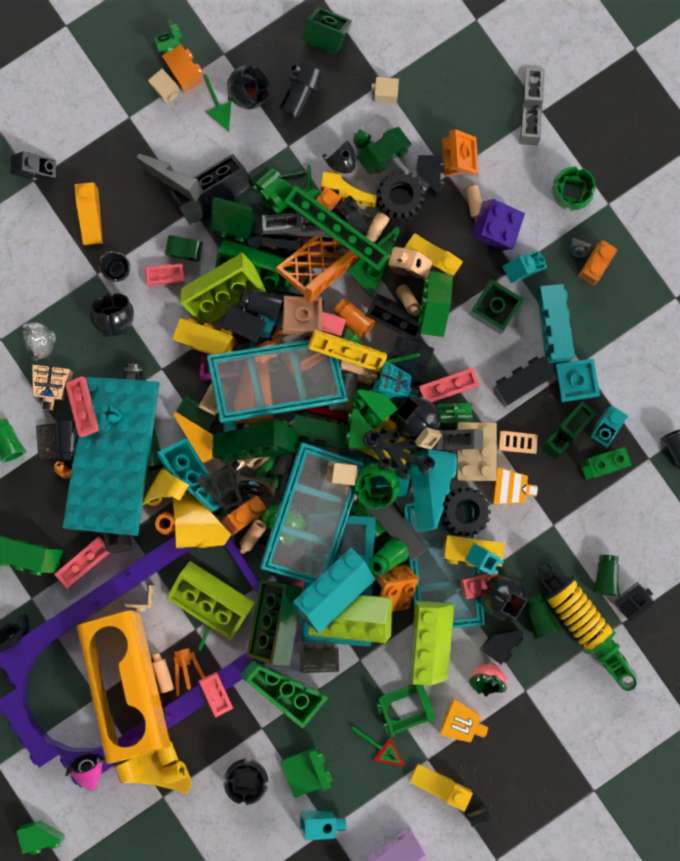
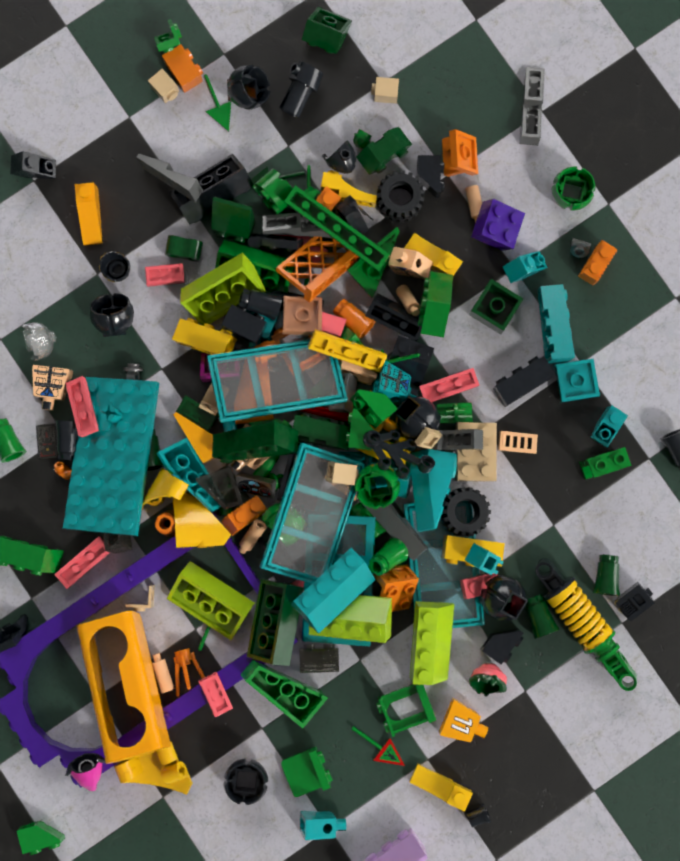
(377, 227): light nougat cylinder -> none
(511, 488): torso -> none
(568, 430): dark green slope -> none

